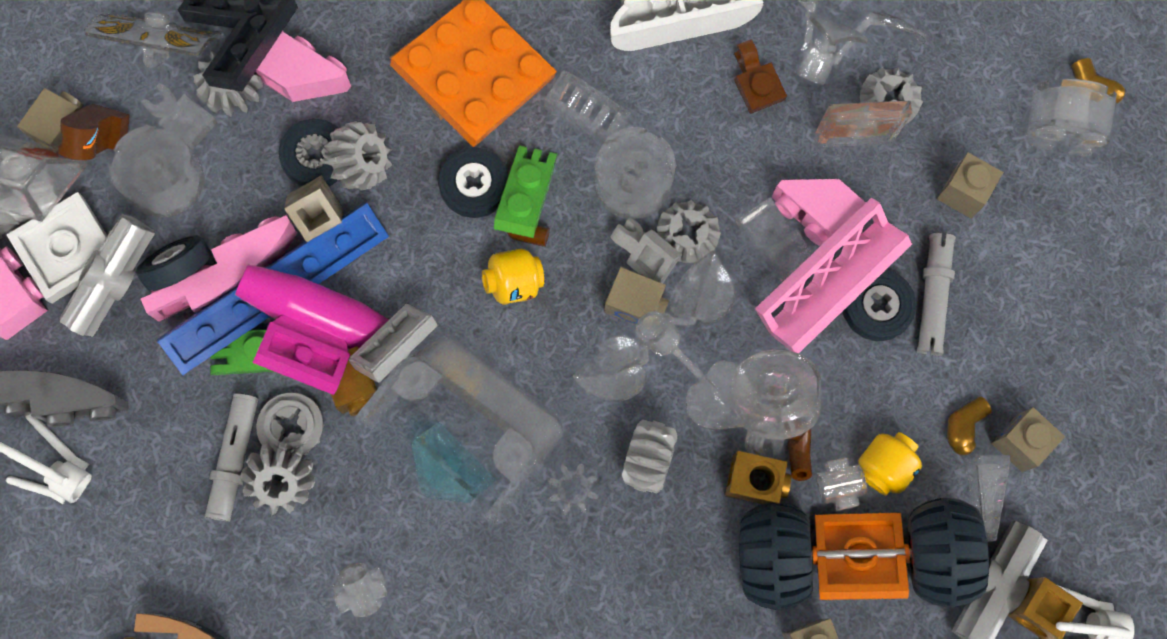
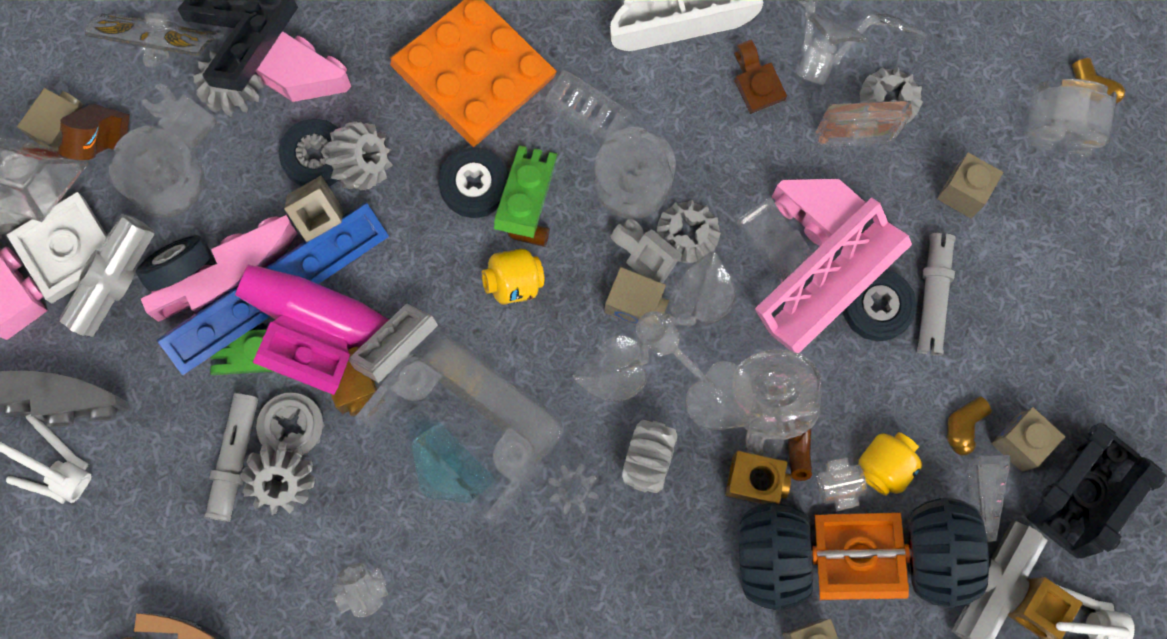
(1113, 501): none -> black piece

